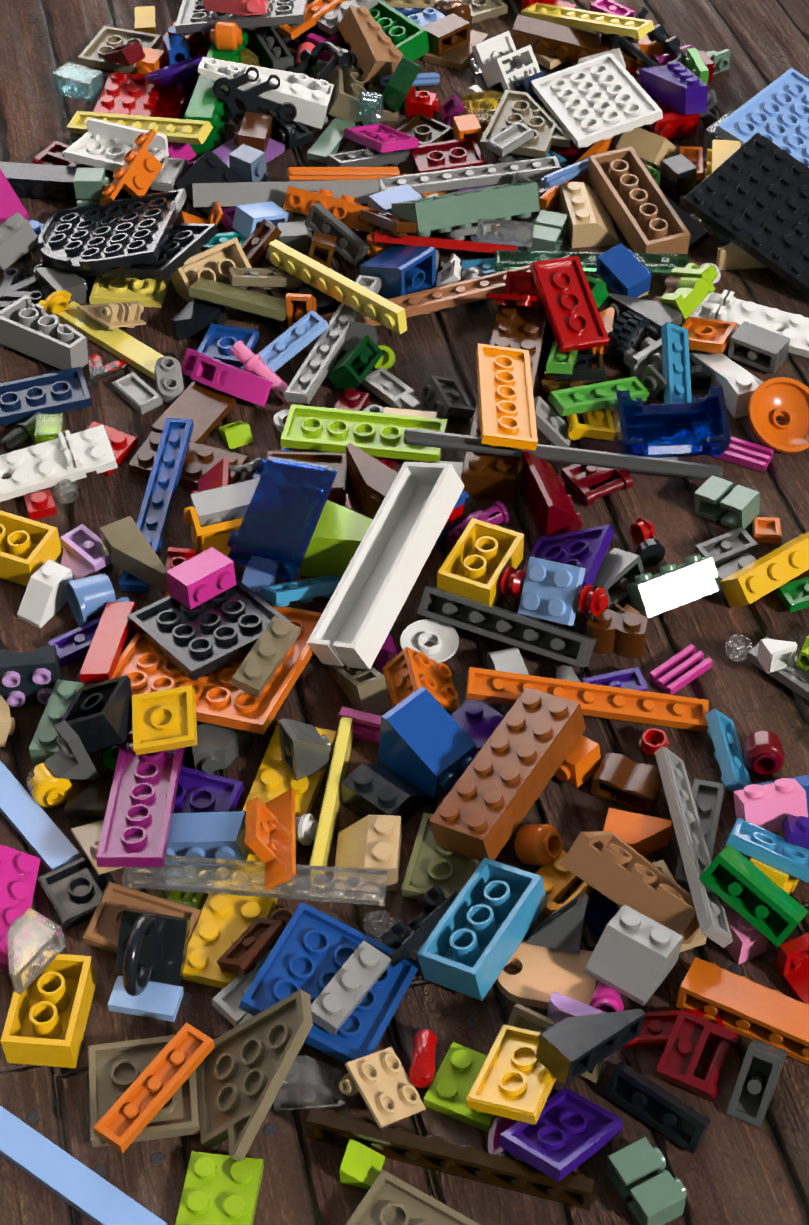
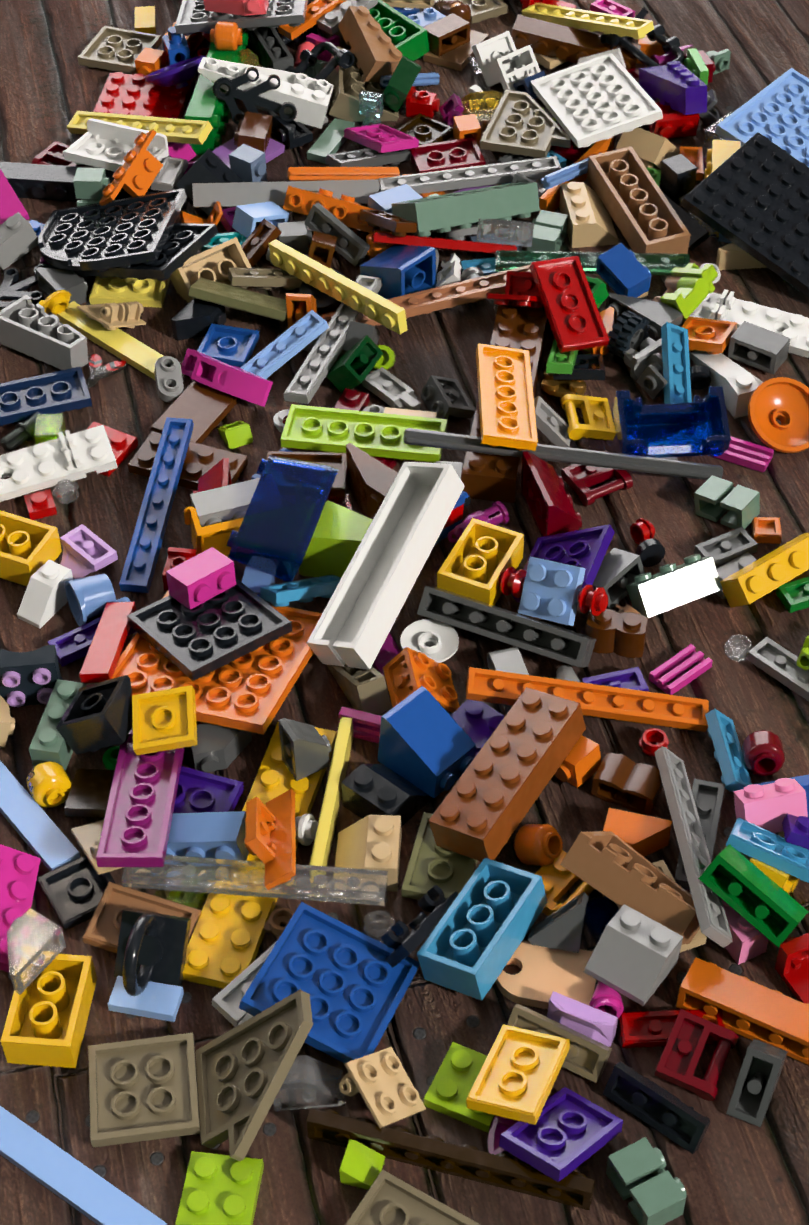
(72, 759): dark grey slope -> none
(78, 82): clear light blue brick -> none
(125, 54): dark red slope -> none
(132, 552): dark tan slope -> none
(137, 393): light grey tile -> none
(154, 1087): orange plate -> none
(246, 469): dark grey bar -> none
(251, 946): reddish brown plate -> none
(254, 364): bright pink pin -> none
(265, 656): dark tan plate -> none
(348, 987): light grey plate -> none
(423, 1059): red piece -> none
(510, 139): light grey tile -> none
(585, 1041): black slope -> none
(595, 396): bright green plate -> none
(776, 654): white slope -> none

